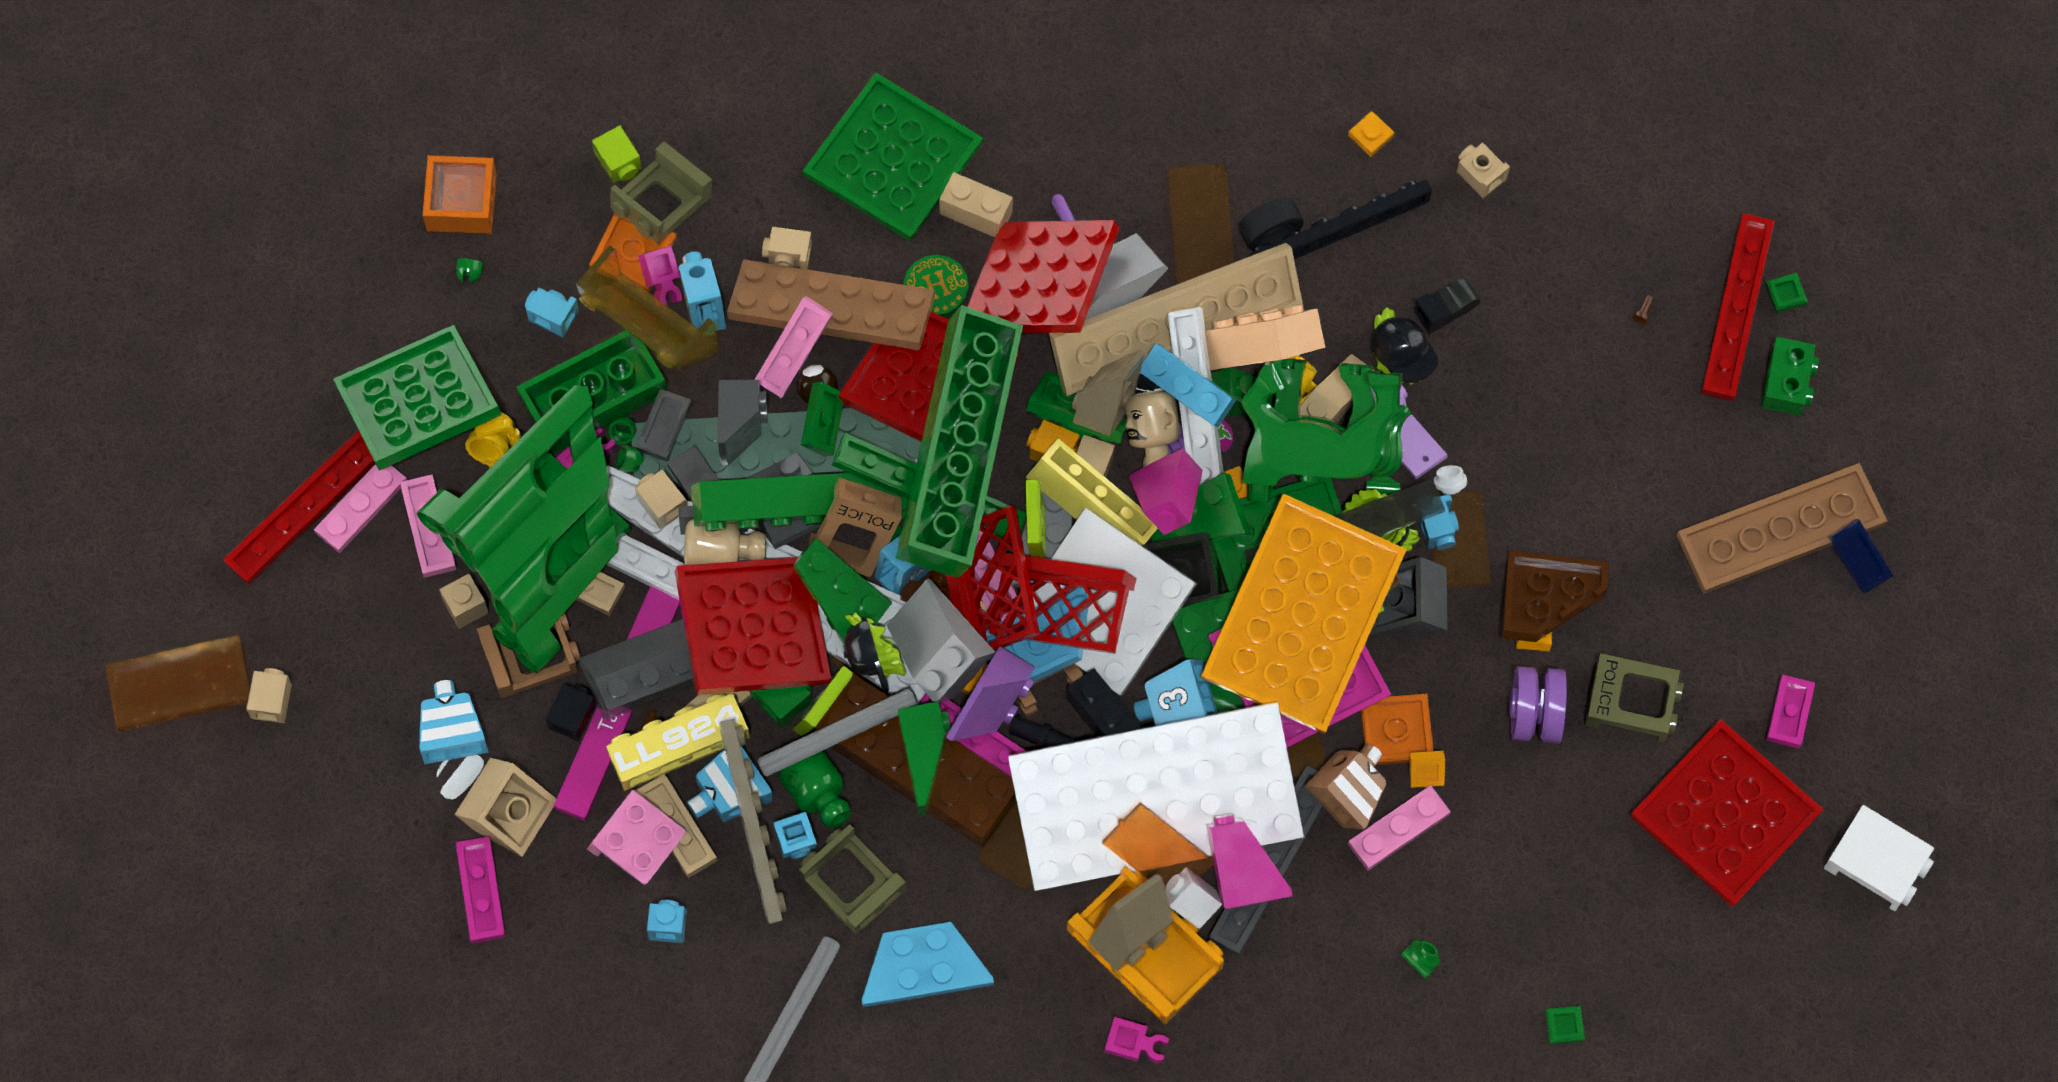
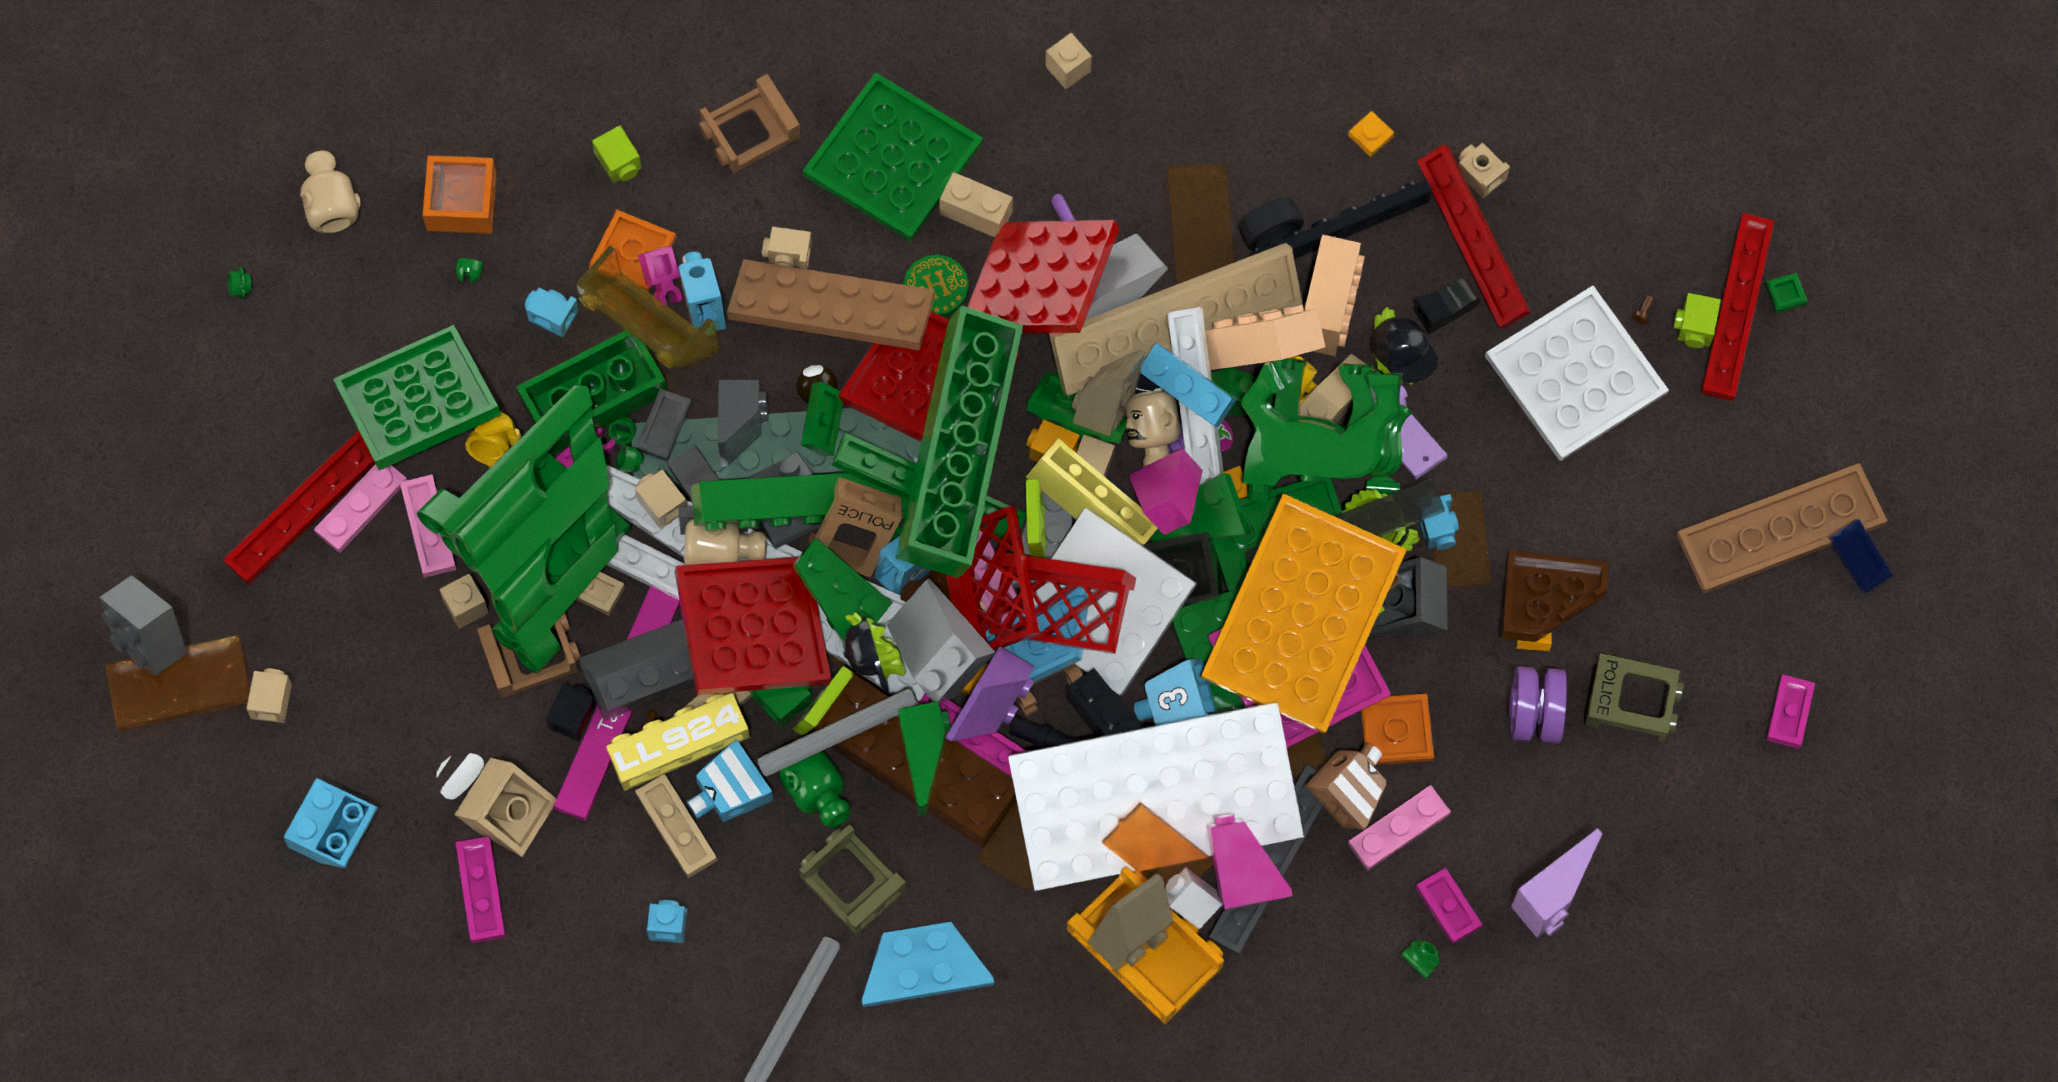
(142, 625): none -> dark grey brick
(239, 283): none -> green plate
(328, 195): none -> tan piece
(329, 824): none -> medium azure slope
(449, 726): medium azure torso -> none
(637, 837): bright pink bracket -> none
(675, 176): olive window -> none
(756, 835): dark tan plate -> none
(771, 111): none -> medium nougat window
(793, 346): bright pink plate -> none
(794, 836): medium azure brick -> none
(1068, 61): none -> tan brick
(1129, 1040): dark pink plate -> none
(1335, 289): none -> light nougat brick
(1427, 769): light orange plate -> none
(1448, 906): none -> dark pink plate
(1450, 479): white plate -> none
(1474, 237): none -> red plate
(1547, 896): none -> lavender slope
(1564, 1025): green tile -> none
(1576, 373): none -> white plate
(1697, 320): none -> lime brick
(1726, 813): red plate -> none
(1789, 376): green brick -> none
(1881, 857): white panel -> none

